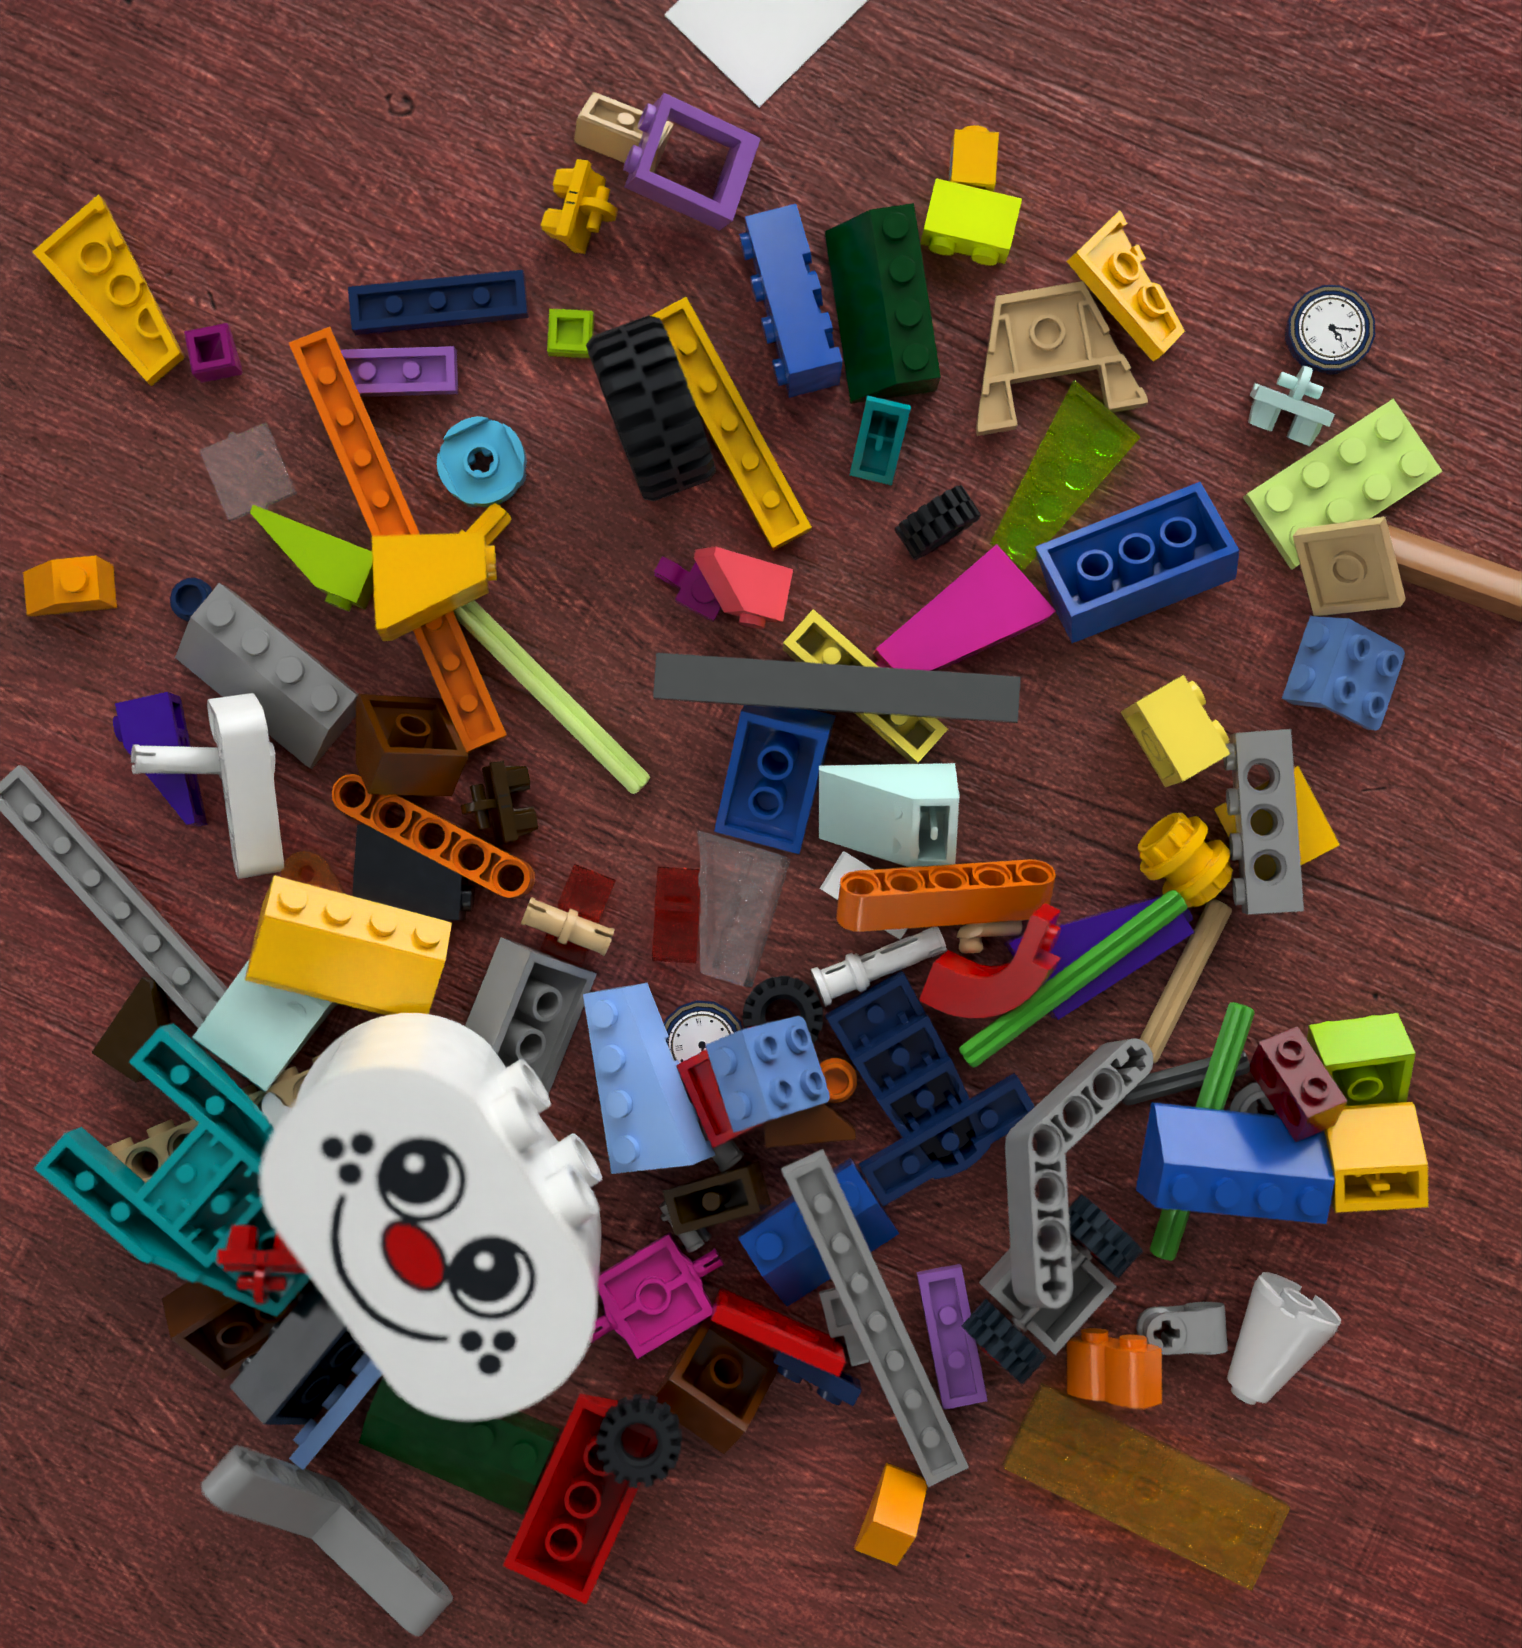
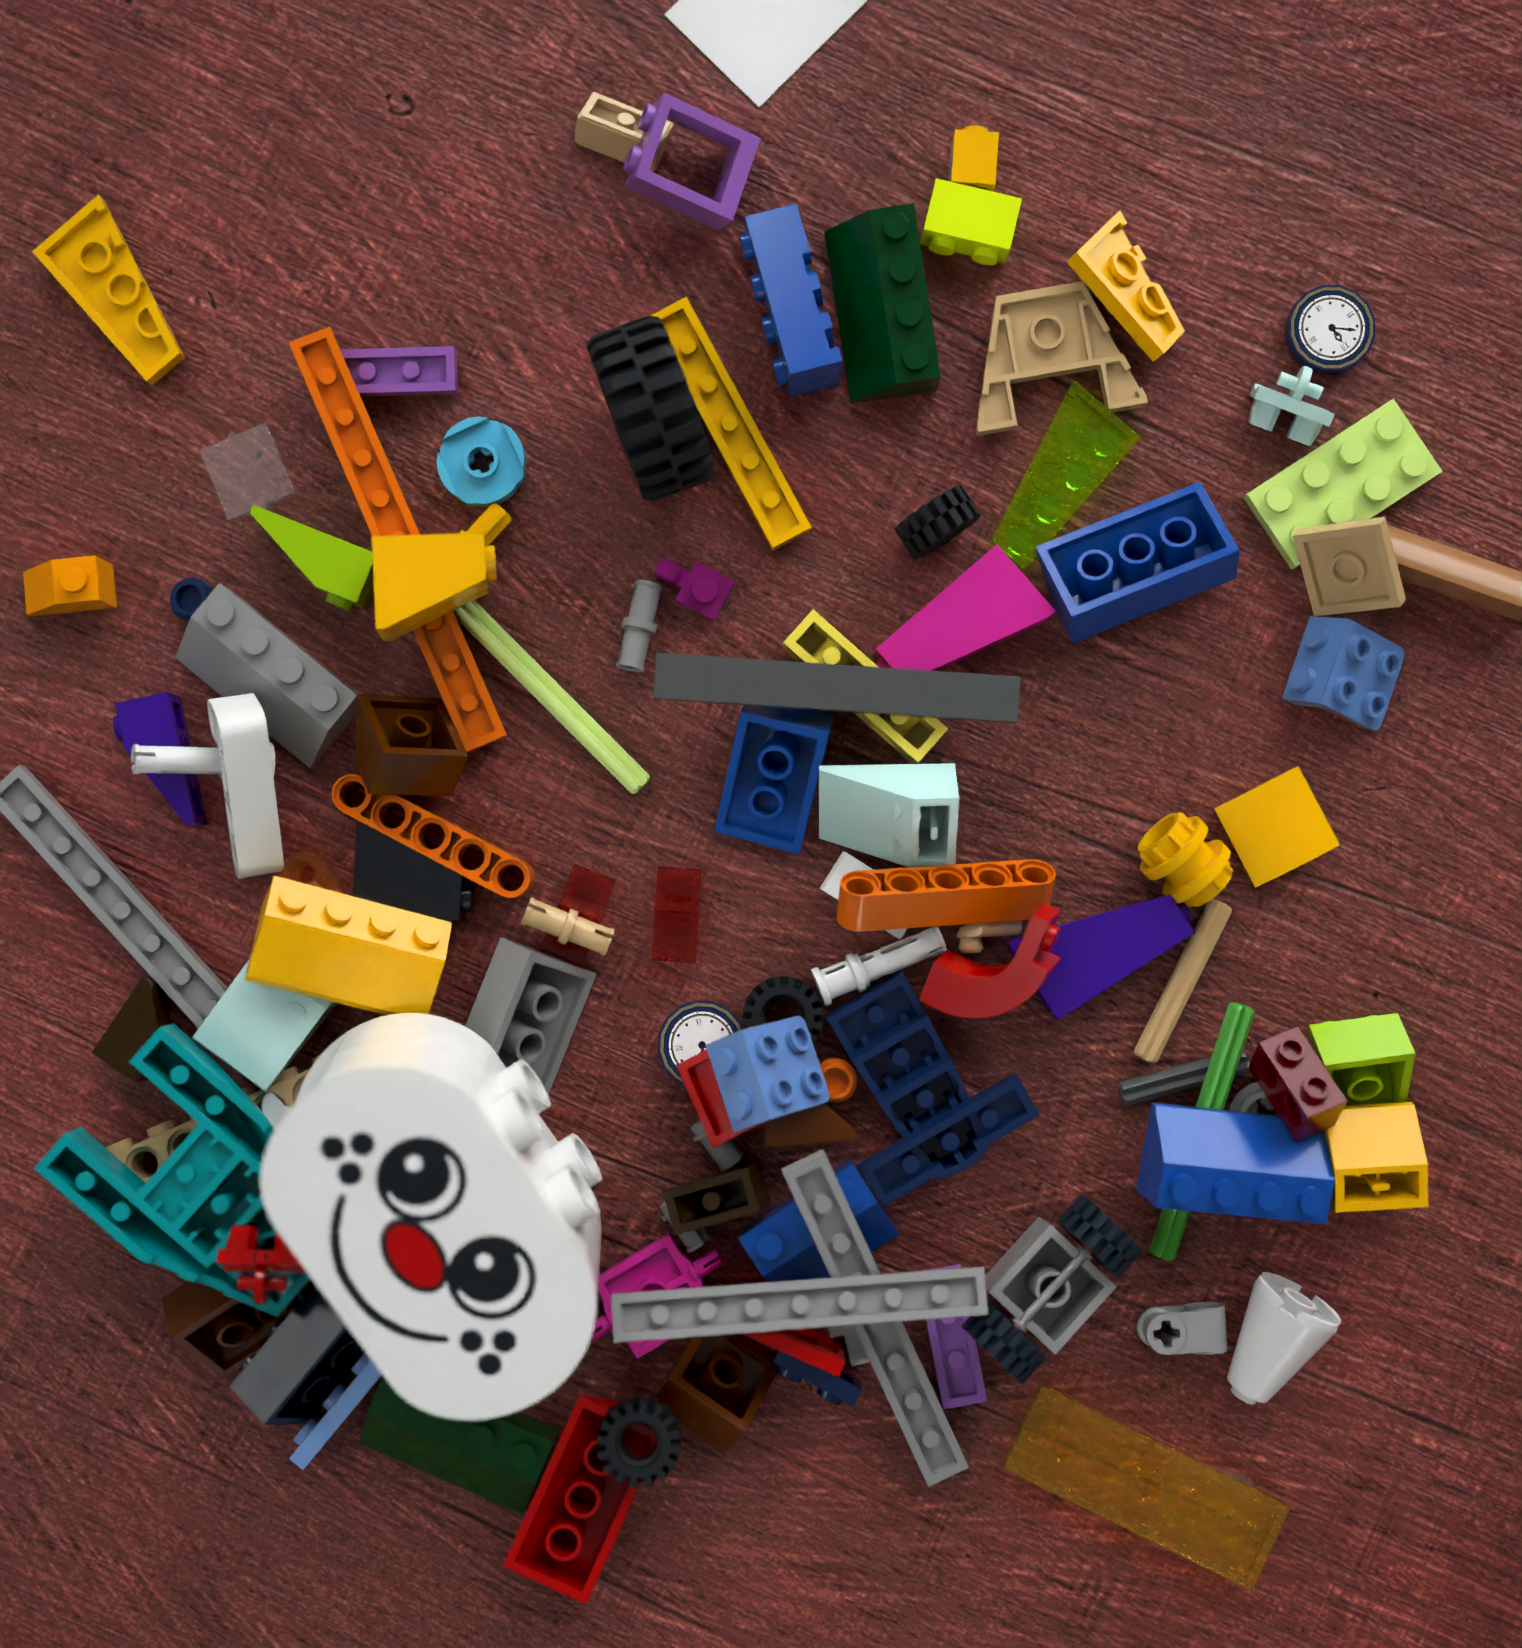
(212, 353): magenta slope -> none
(338, 1523): light grey beam -> none
(438, 302): dark blue plate -> none
(499, 784): dark brown hips -> none
(569, 332): lime tile -> none
(583, 206): yellow hips -> none
(639, 626): none -> light grey pin
(639, 1085): light blue wedge -> none
(737, 906): clear wedge -> none
(746, 585): coral slope -> none
(798, 1304): none -> light grey plate
(879, 440): teal slope -> none
(892, 1515): light orange slope -> none
(1052, 1282): light grey beam -> none
(1073, 978): bright green axle -> none
(1114, 1370): orange brick -> none
(1177, 731): light yellow brick -> none
(1284, 889): light grey brick -> none

